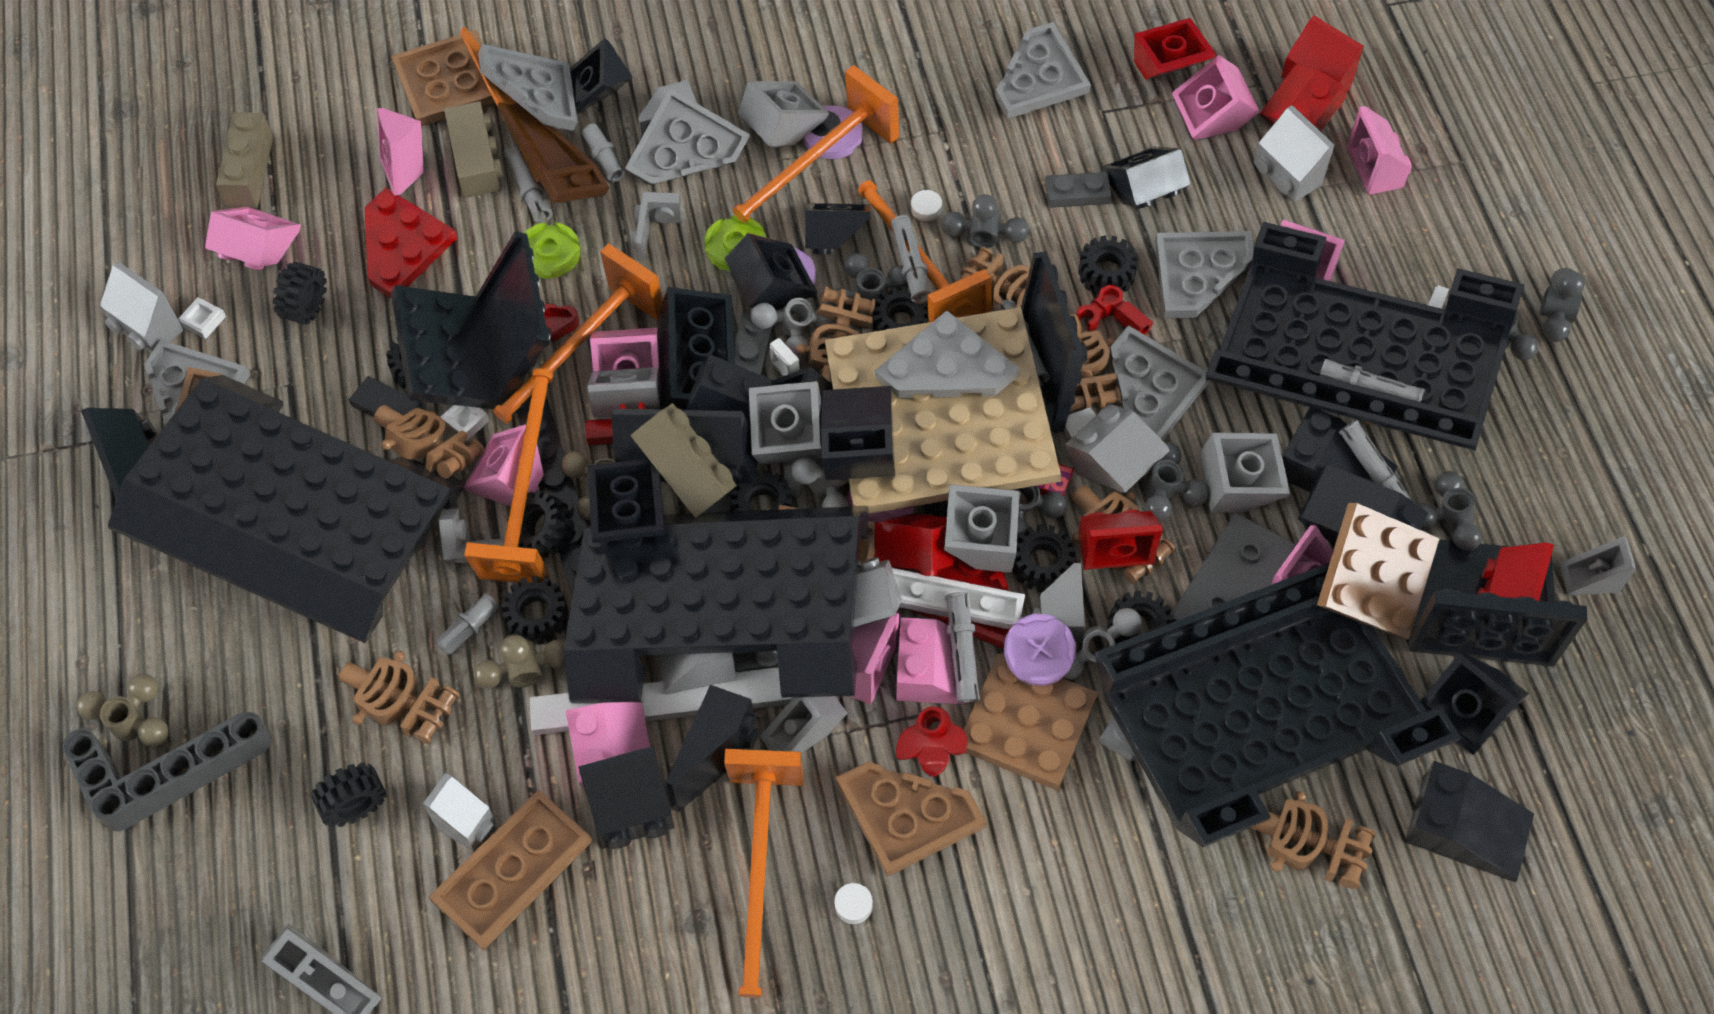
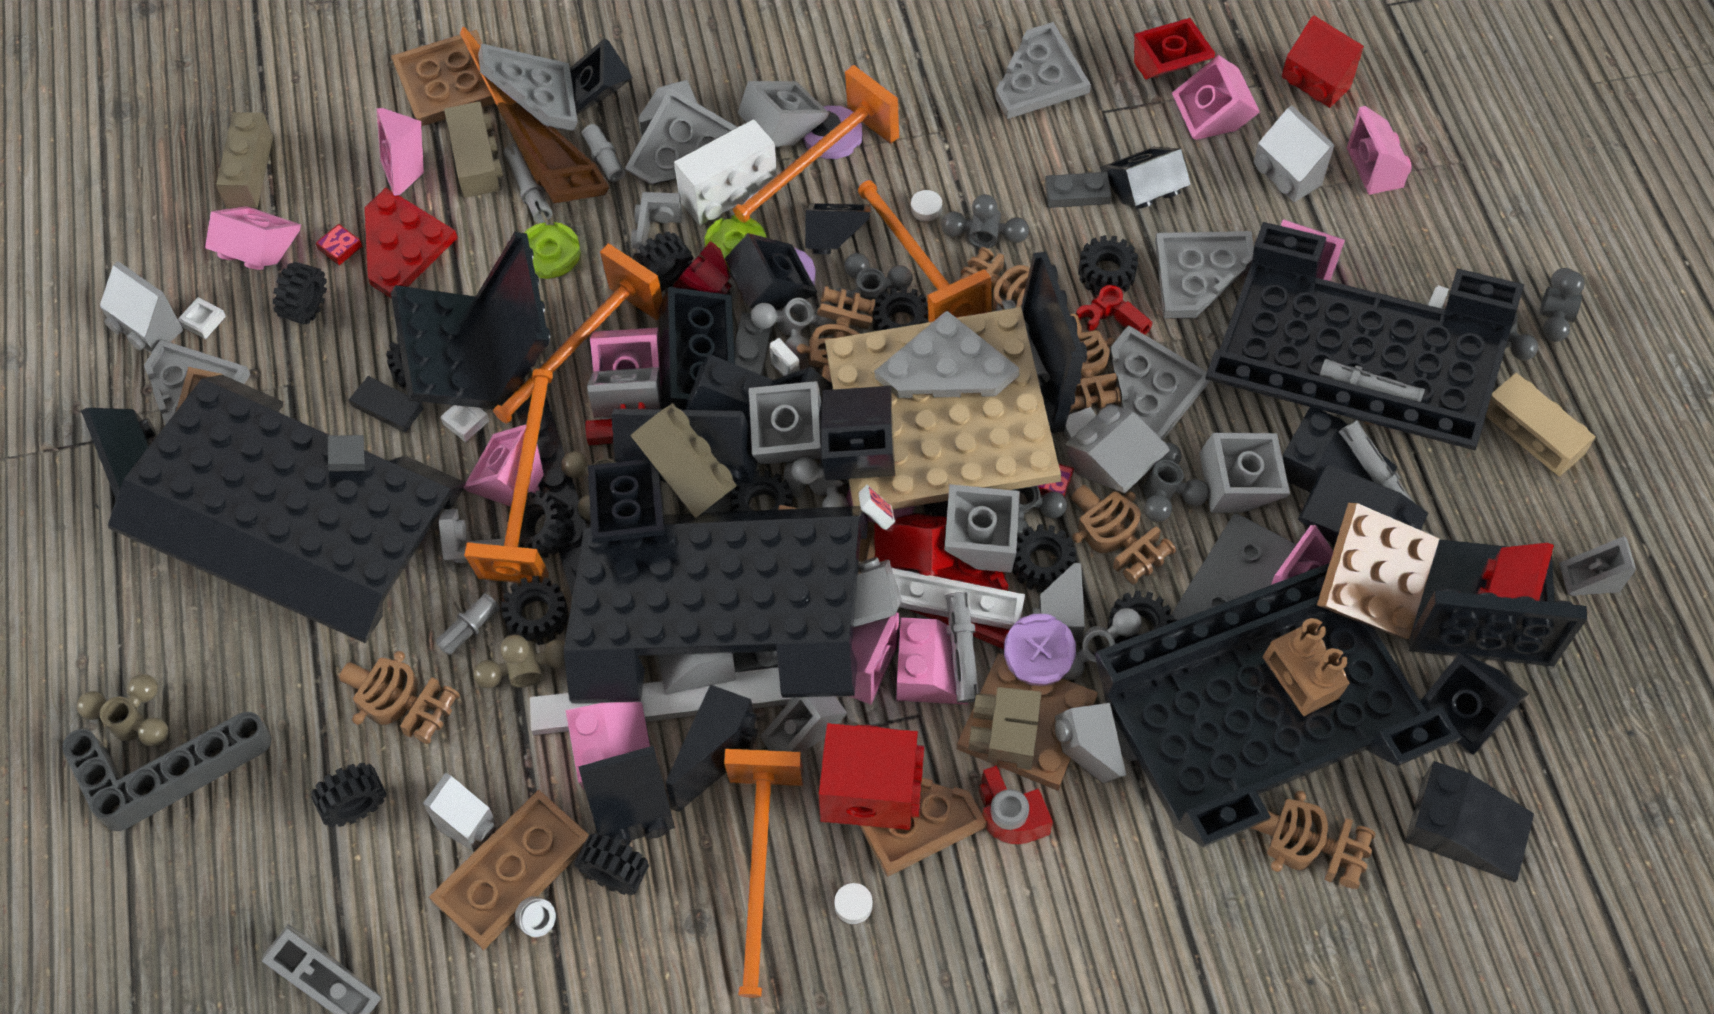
(339, 244): none -> tile
(346, 453): none -> dark grey tile
(422, 435): medium nougat torso -> none
(535, 916): none -> tile
(560, 320): red tile -> none
(611, 864): none -> black tyre
(665, 257): none -> black tyre
(706, 272): none -> dark red brick
(725, 172): none -> white brick
(870, 776): none -> red brick
(876, 507): none -> white tile
(918, 287): light grey pin -> none
(932, 746): red plate -> none
(1009, 809): none -> light grey tile
(1013, 726): none -> dark tan hips
(1037, 824): none -> red brick
(1091, 740): none -> light grey slope
(1119, 539): red slope -> none
(1306, 668): none -> medium nougat brick
(1310, 93): red slope -> none
(1456, 511): dark grey piece -> none
(1538, 424): none -> tan brick

